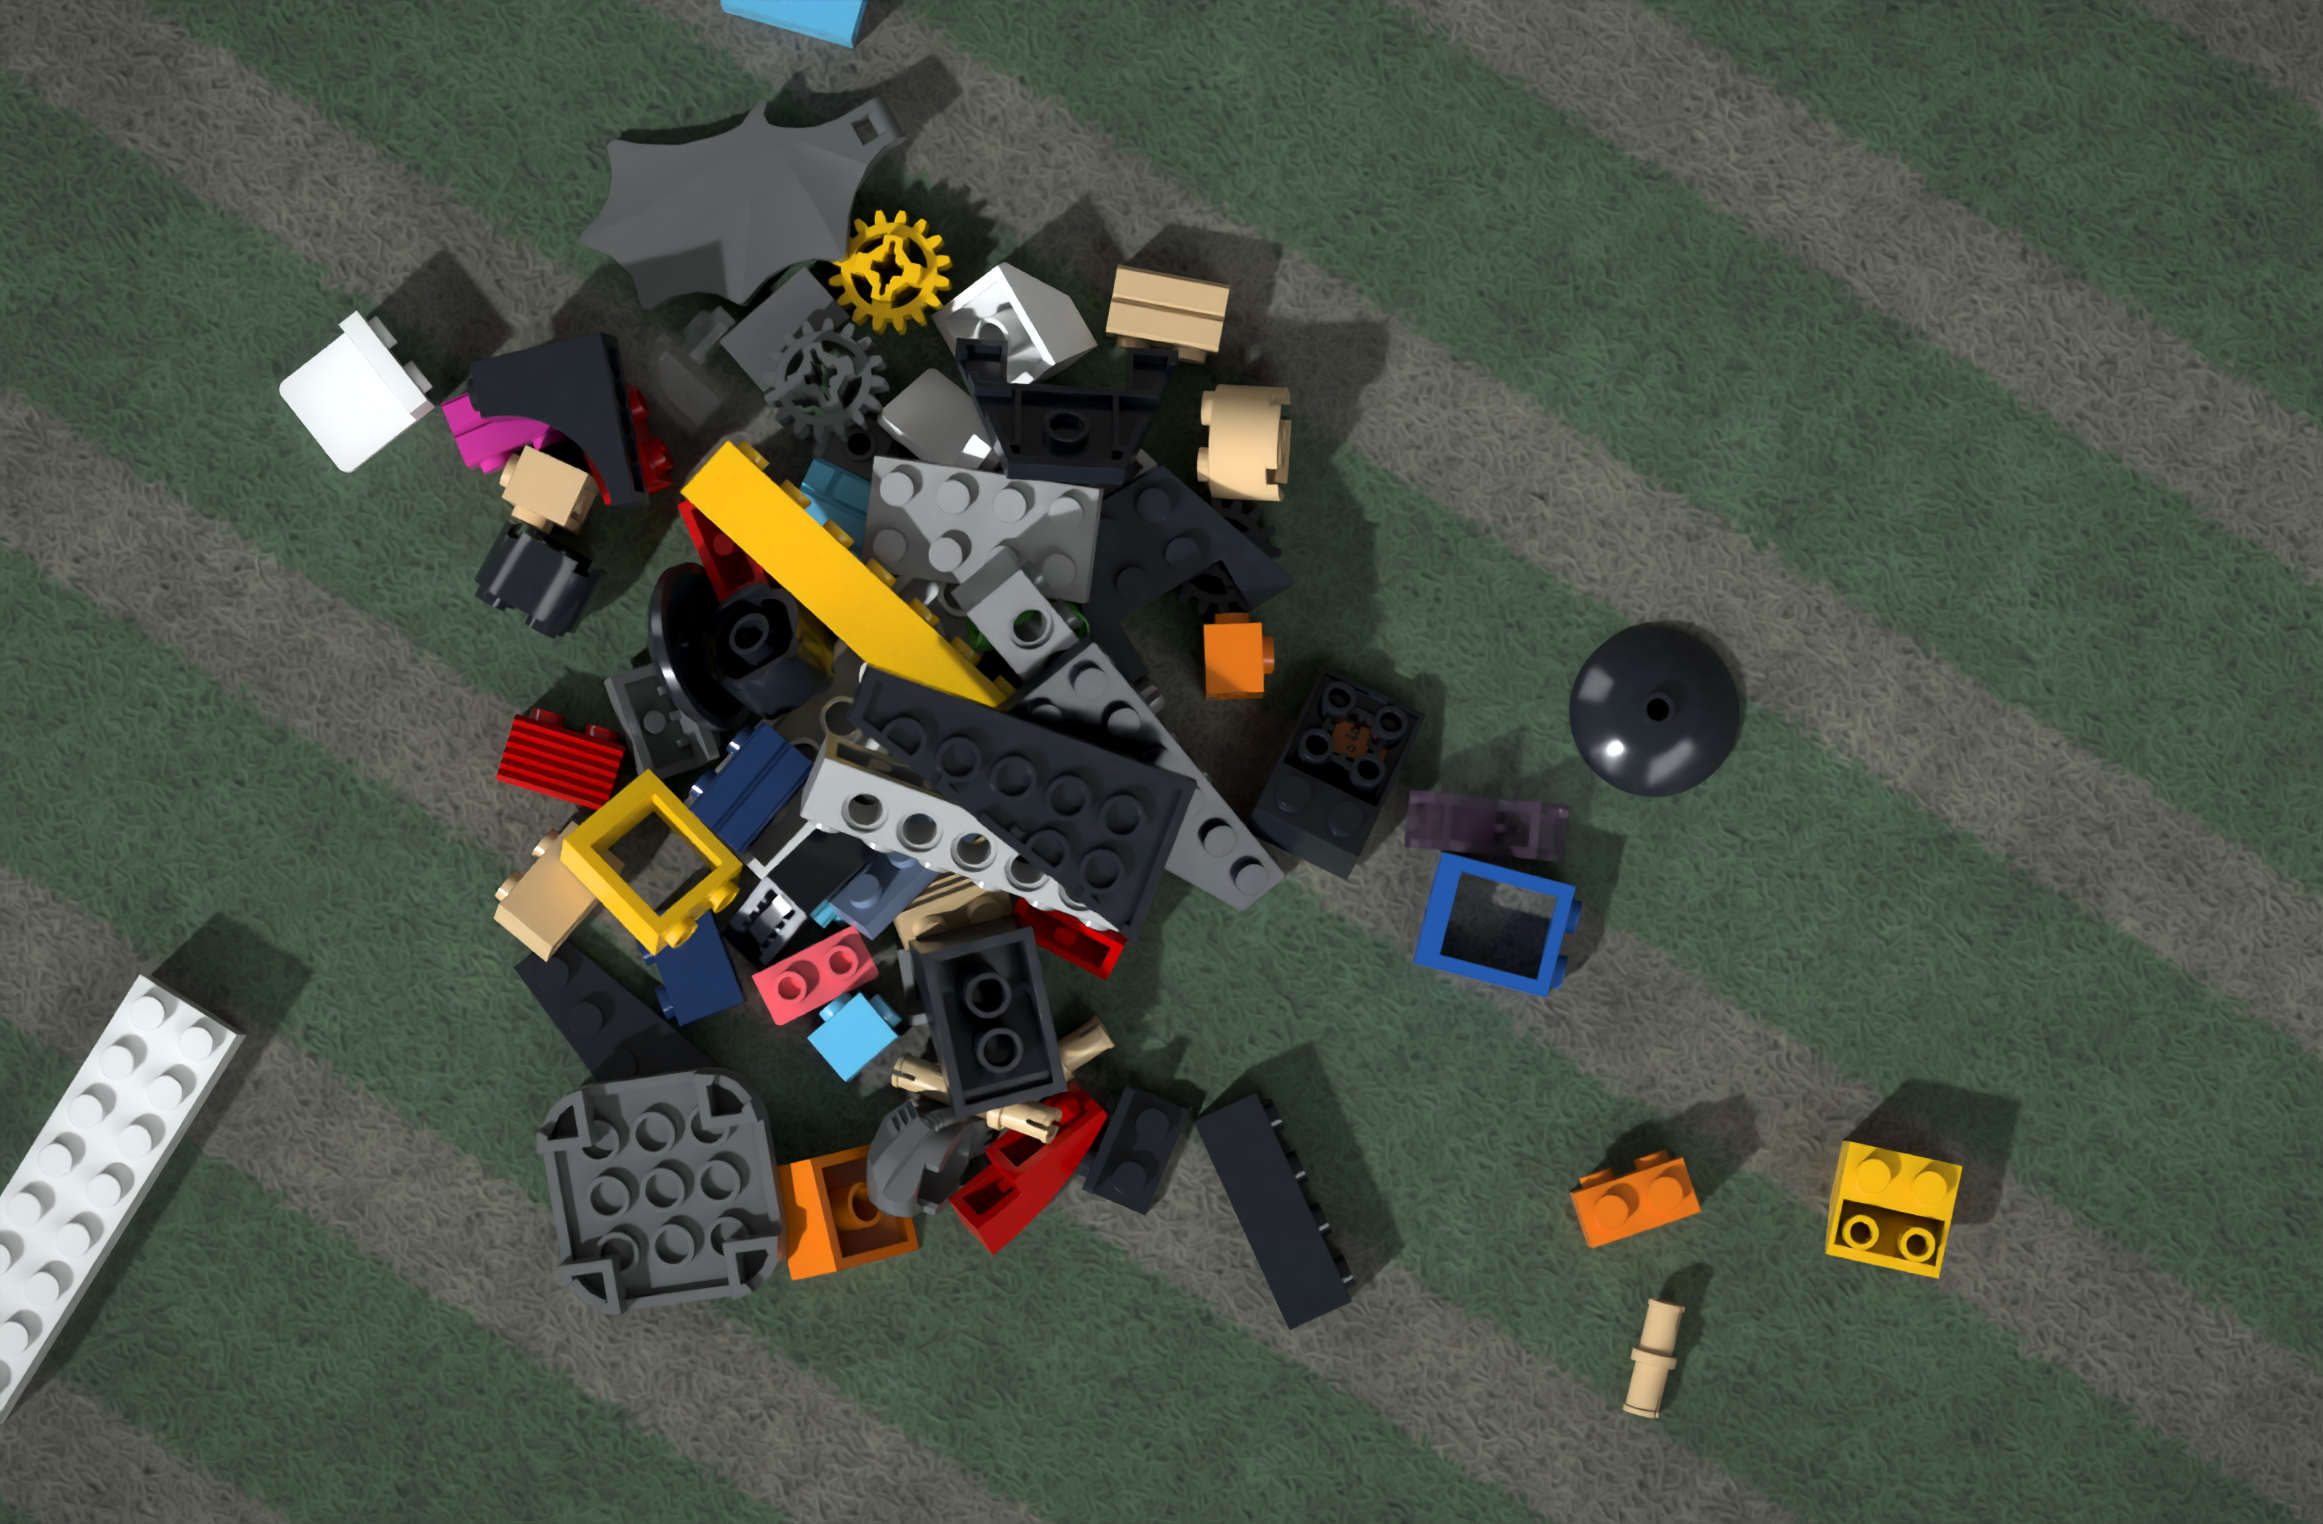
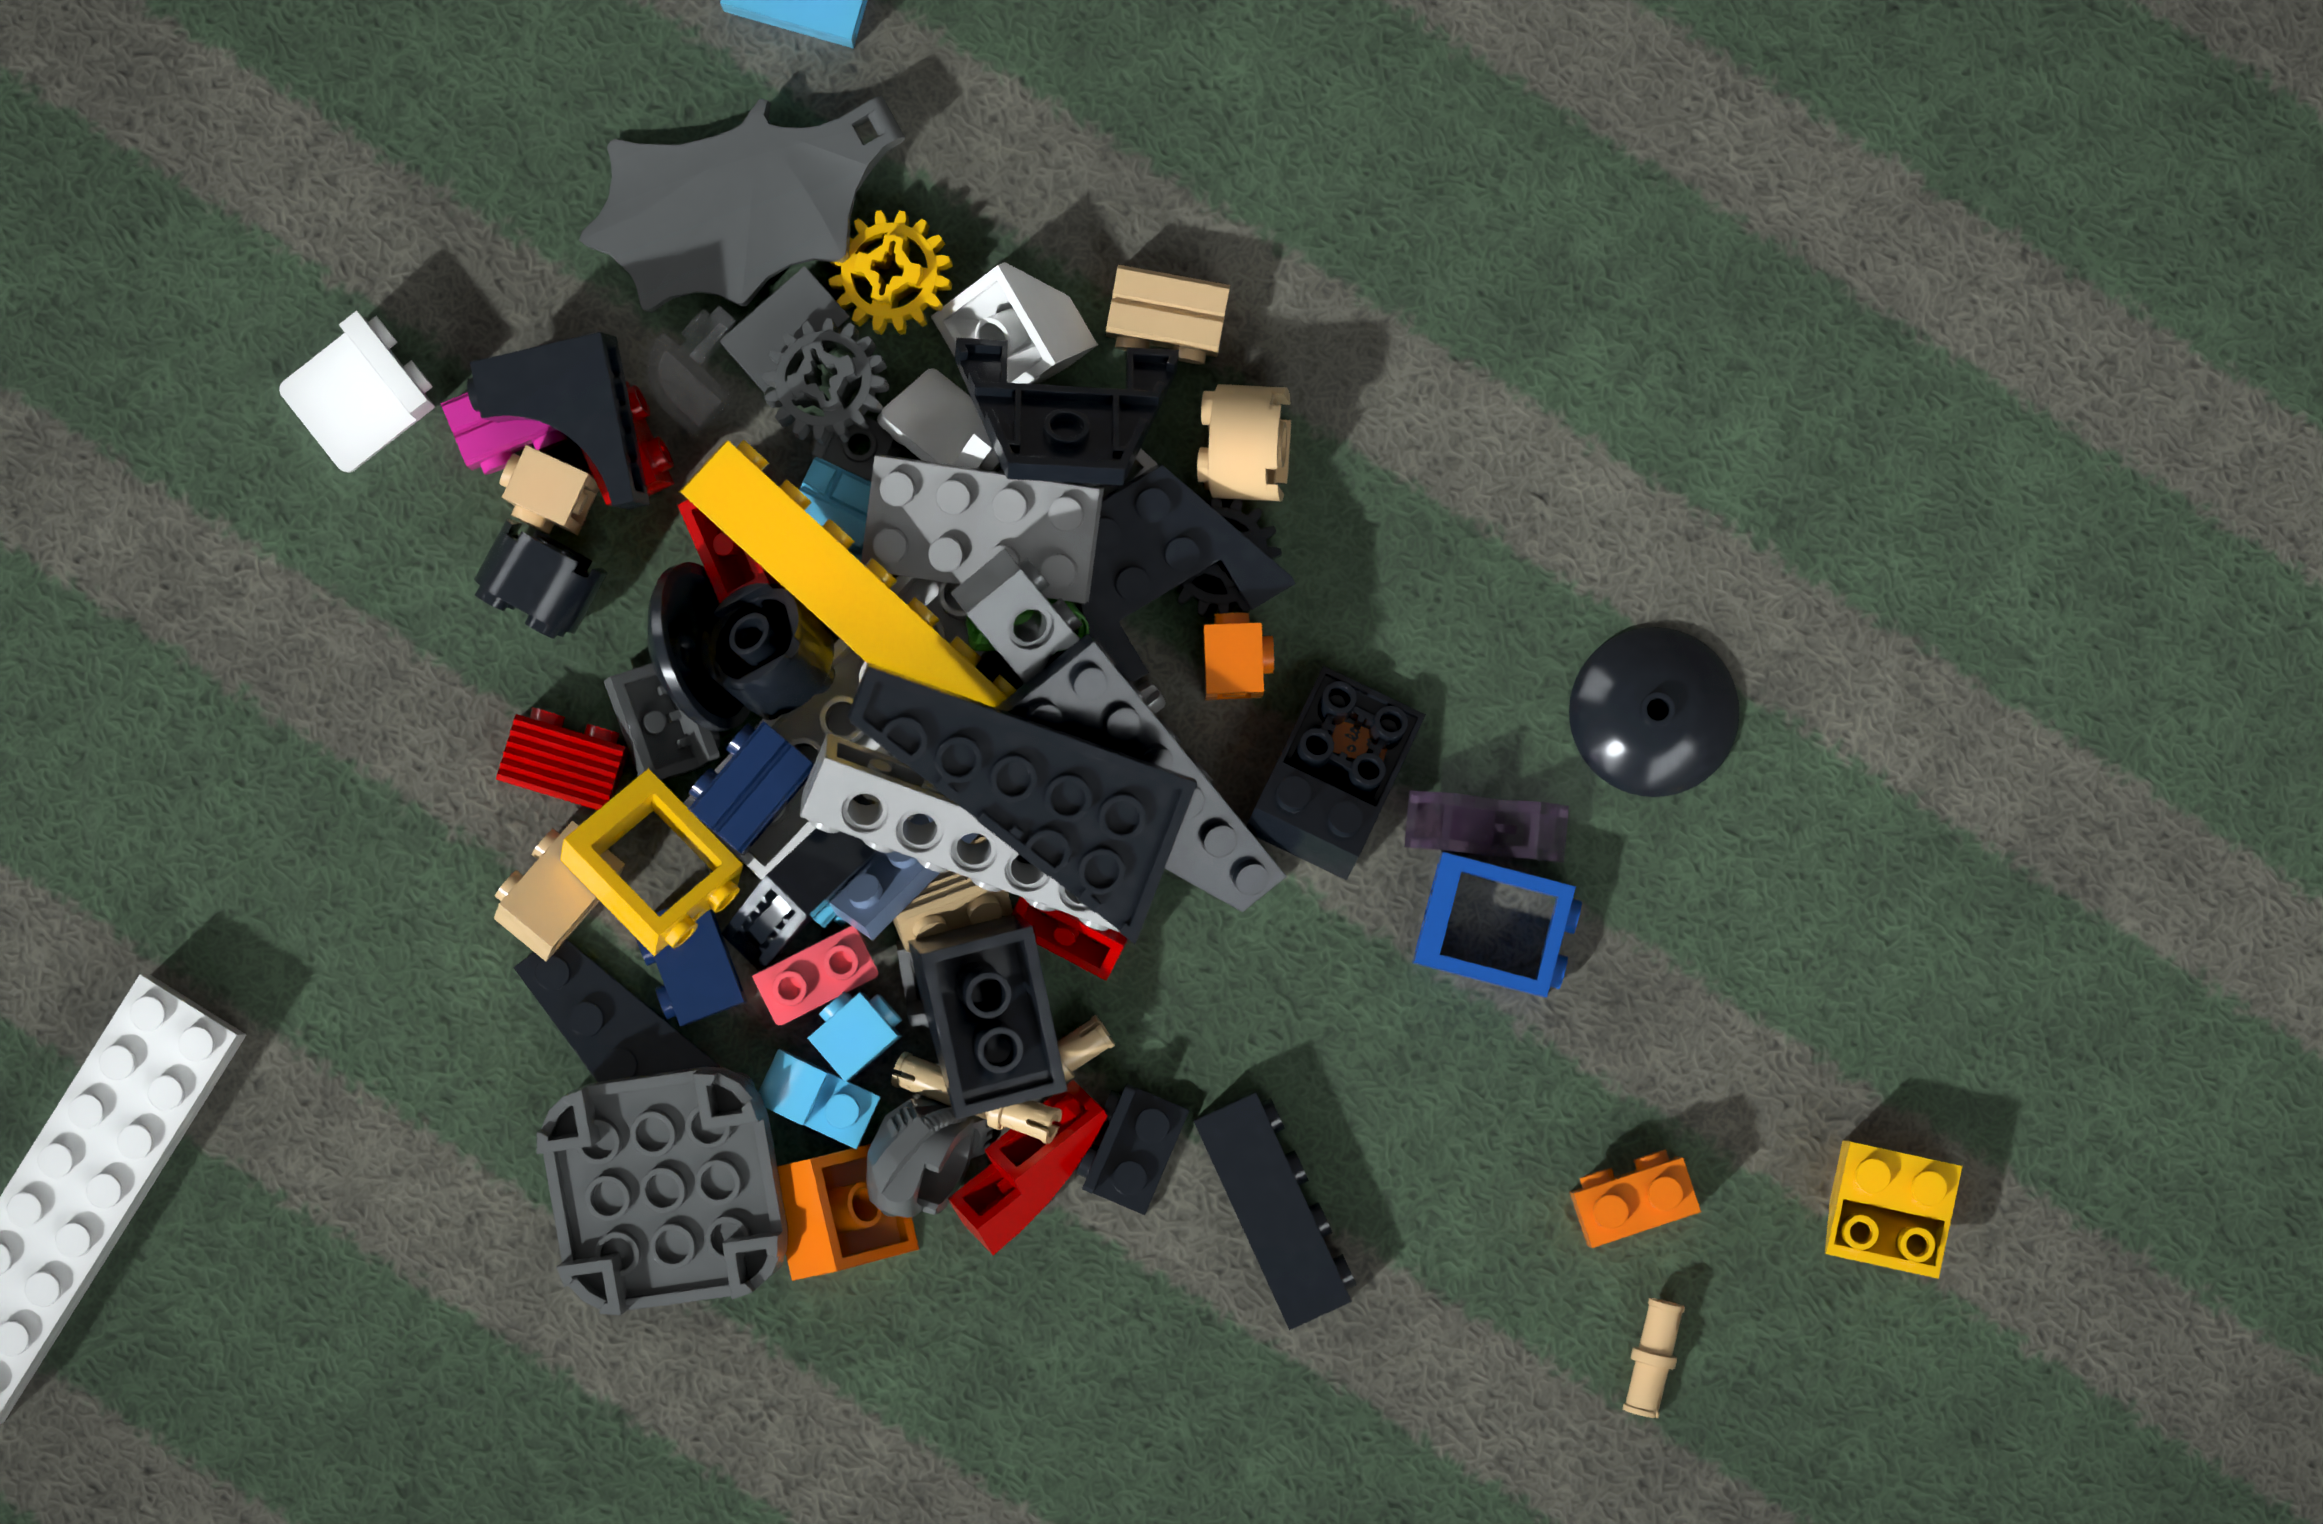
(818, 1098): none -> medium azure brick

